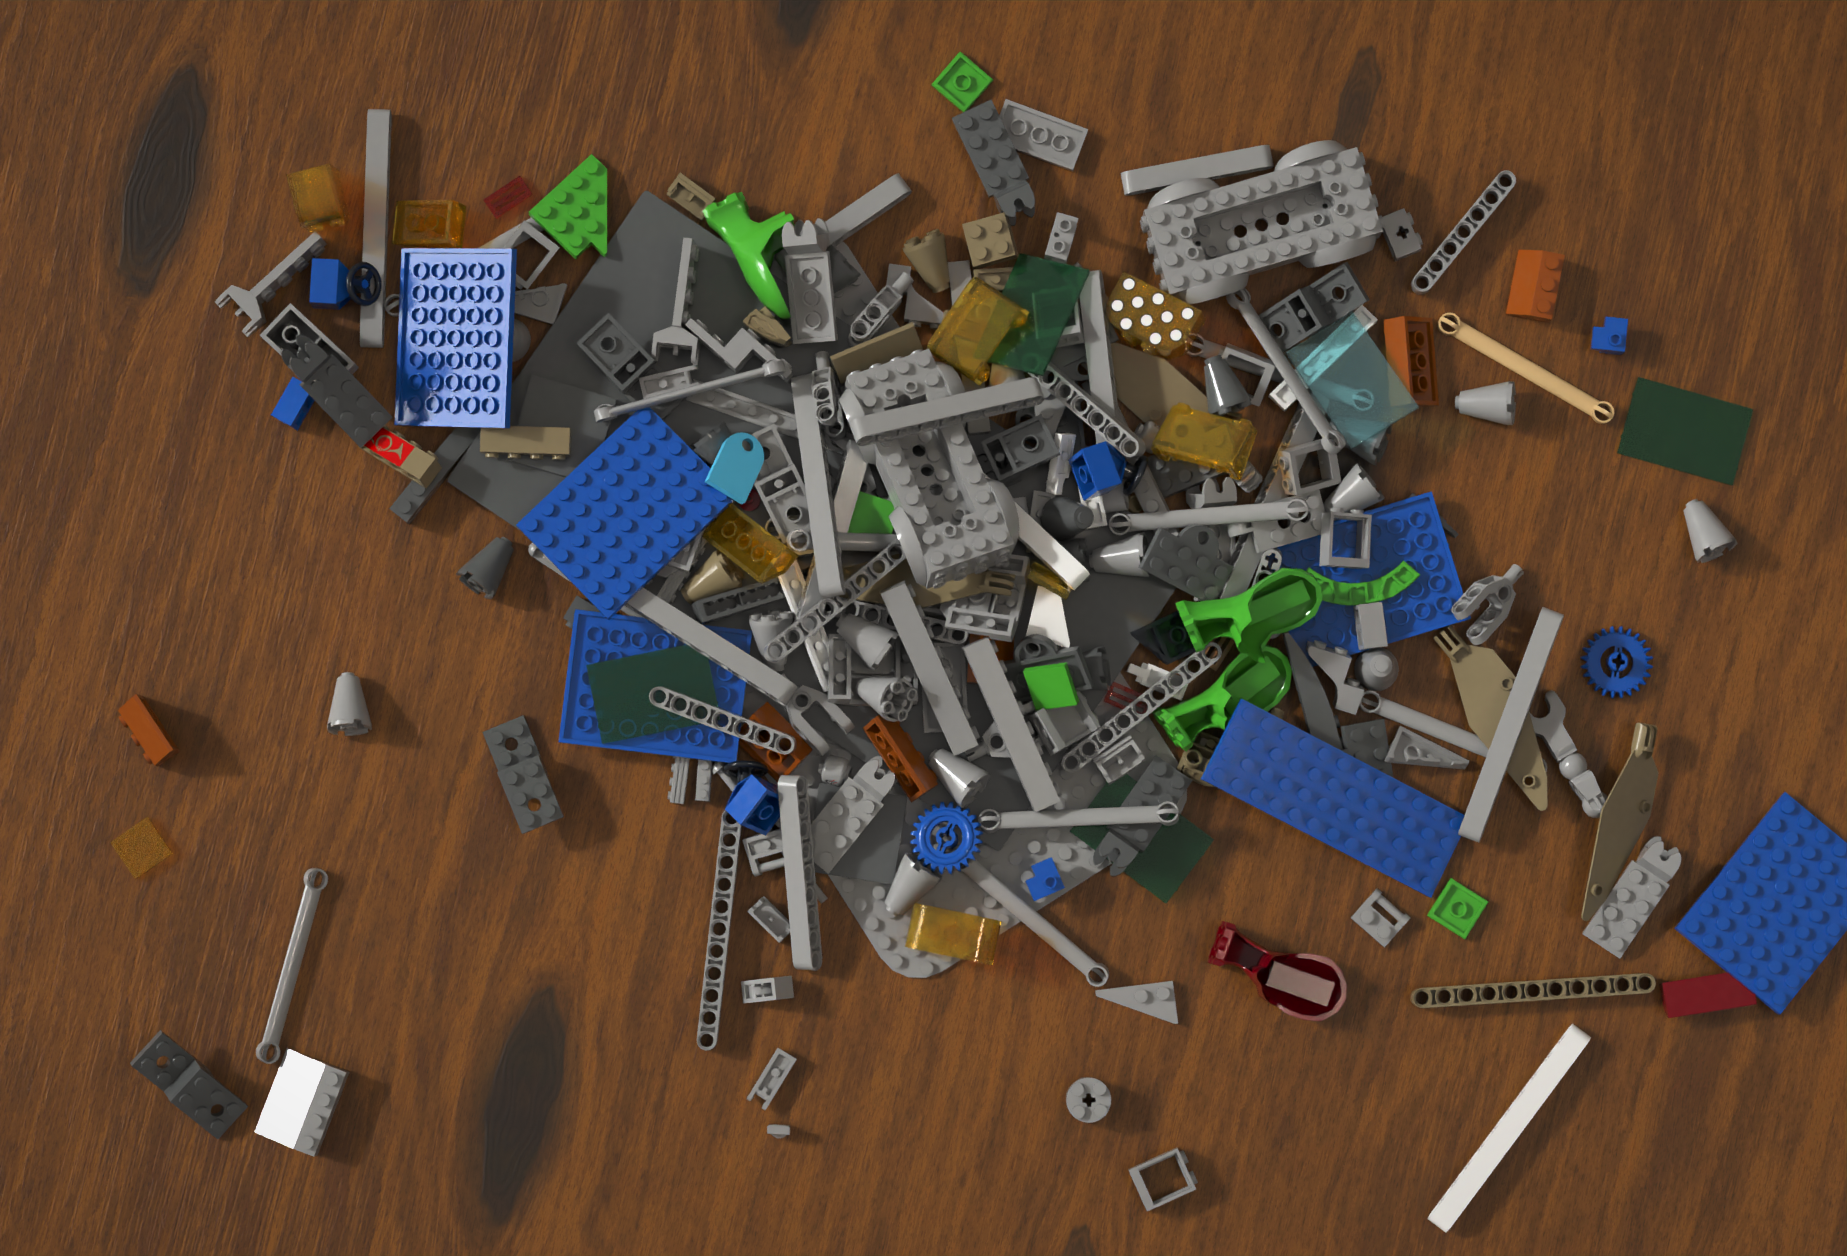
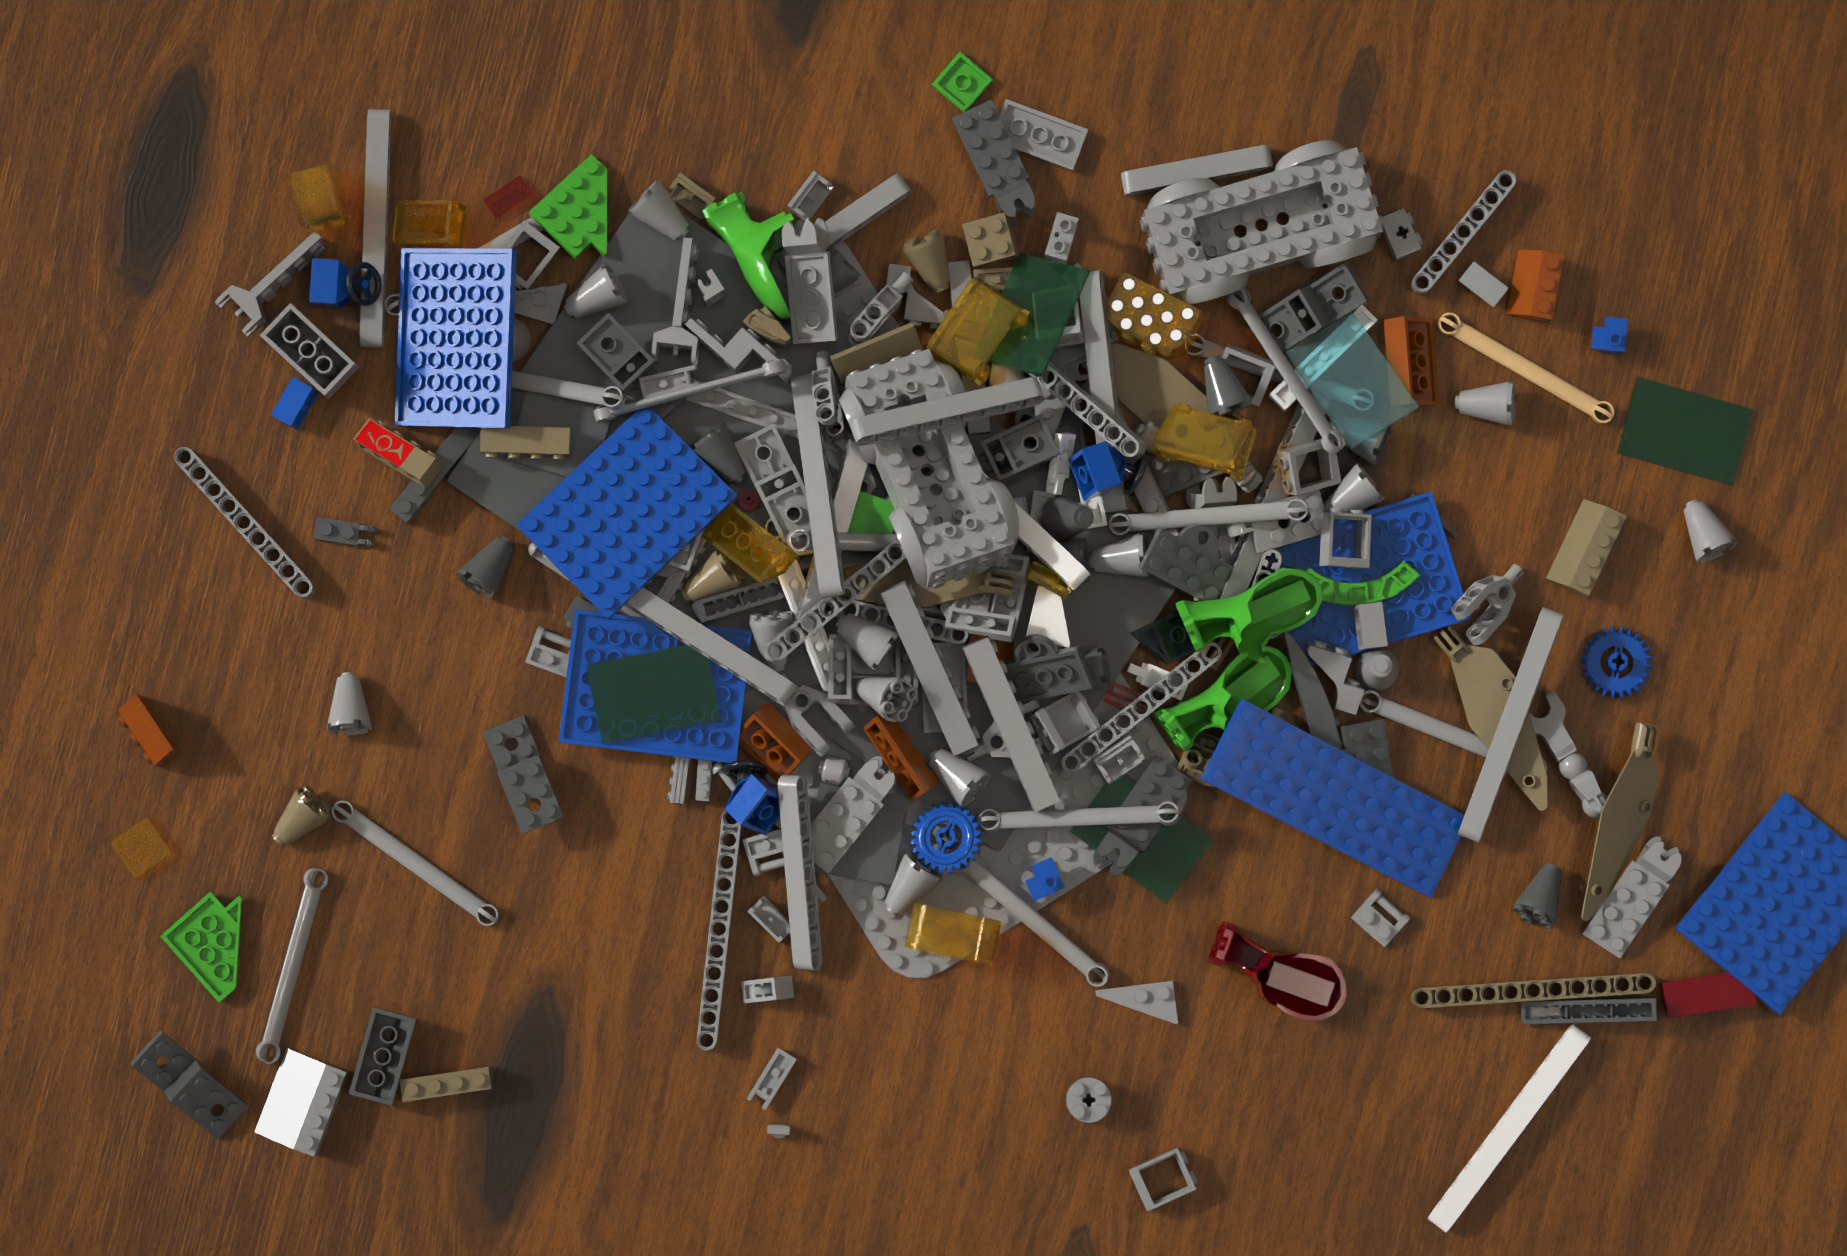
(209, 943): none -> bright green wing
(235, 517): none -> light grey beam
(301, 816): none -> dark tan cone
(336, 391): dark grey hinge -> none
(342, 532): none -> dark grey hinge
(382, 1056): none -> dark grey slope
(415, 863): none -> light grey piece
(446, 1084): none -> dark tan brick
(546, 657): none -> light grey plate
(567, 389): none -> light grey piece
(597, 294): none -> light grey cone
(660, 212): none -> light grey cone
(712, 716): light grey beam -> none
(713, 291): none -> light grey hinge
(736, 468): medium azure tile -> none
(810, 196): none -> light grey hinge
(1051, 686): bright green tile -> none
(1415, 750): light grey wing -> none
(1457, 908): bright green tile -> none
(1483, 284): none -> light grey hinge
(1541, 897): none -> dark grey cone
(1586, 547): none -> dark tan slope
(1589, 1011): none -> dark grey slope

